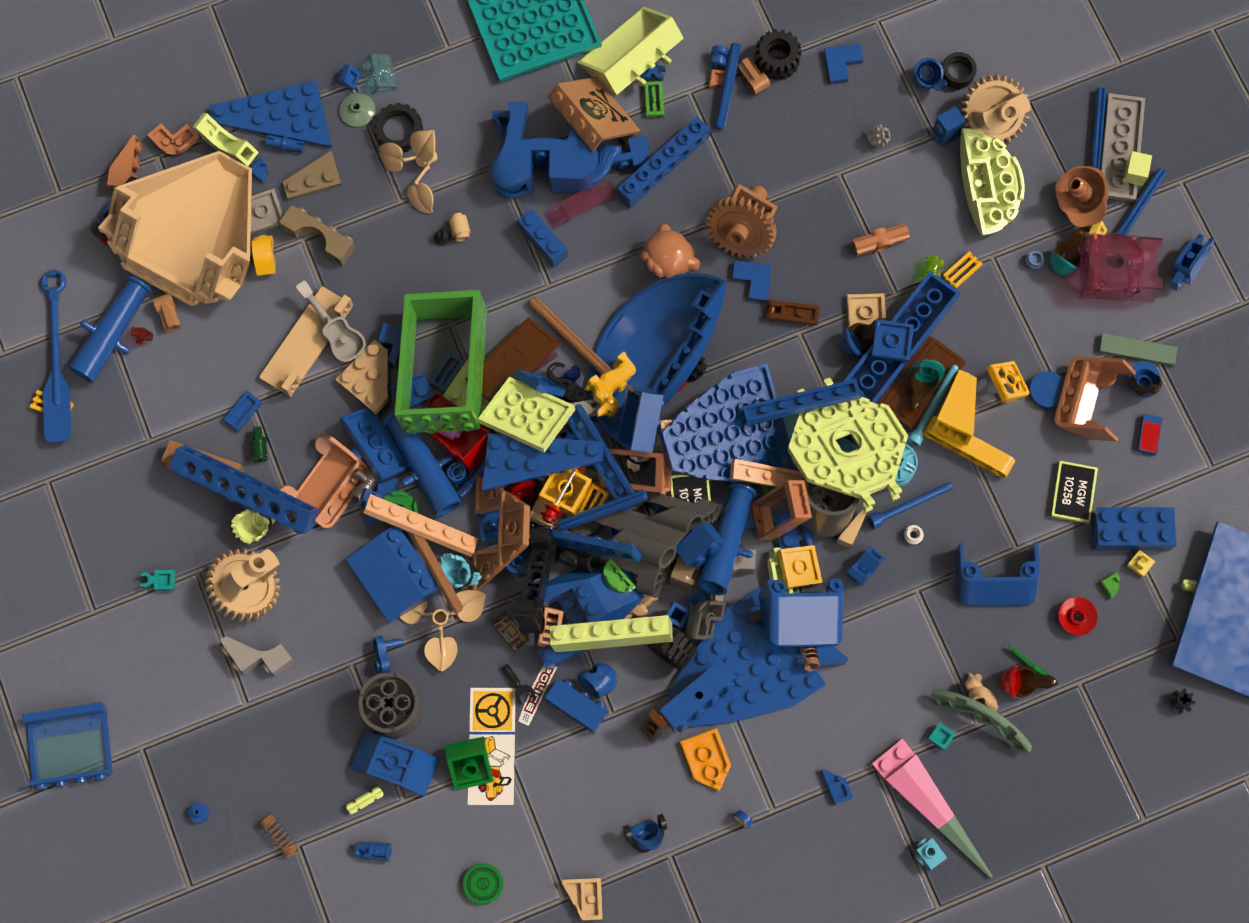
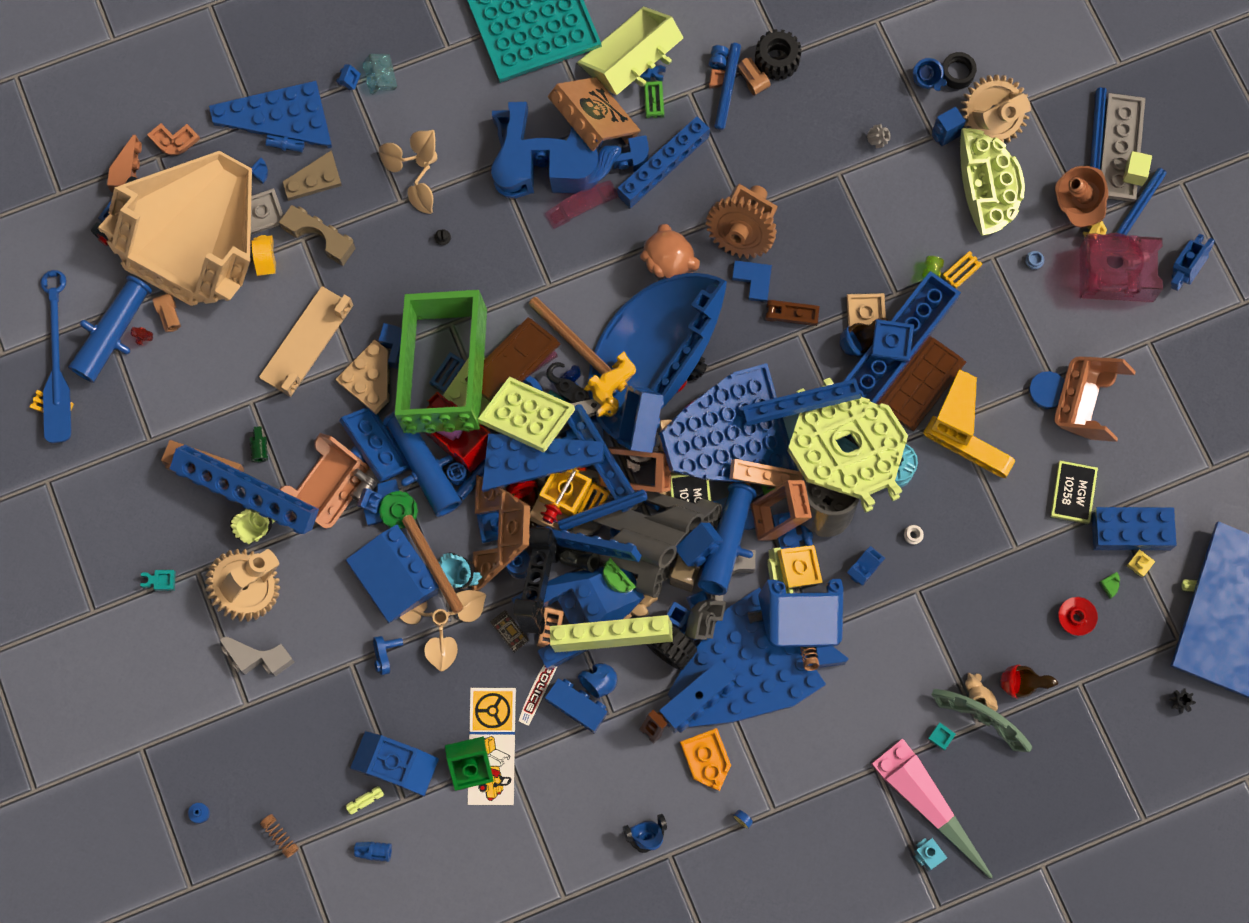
(69, 745): clear light blue panel -> none
(224, 141): yellowish green arch -> none
(242, 411): blue tile -> none
(344, 341): light grey piece -> none
(361, 116): sand green dish -> none
(388, 721): dark grey brick -> none
(390, 112): black tyre -> none
(420, 390): blue plate -> none
(420, 525): light nougat plate -> none
(459, 227): tan brick -> none
(483, 884): green tile -> none
(516, 682): black piece -> none
(539, 383): blue tile -> none
(542, 238): blue brick -> none
(586, 897): tan wing -> none
(837, 787): blue tile -> none
(838, 58): blue tile -> none
(849, 534): tan slope -> none
(877, 519): blue piece -> none
(880, 239): nougat piece -> none
(916, 436): medium azure piece -> none
(924, 380): piece -> none
(997, 591): blue windscreen -> none
(1009, 369): yellow piece -> none
(1036, 668): green piece -> none
(1066, 256): dark brown piece -> none
(1138, 349): sand green tile -> none
(1146, 380): blue piece -> none
(1149, 434): red tile -> none

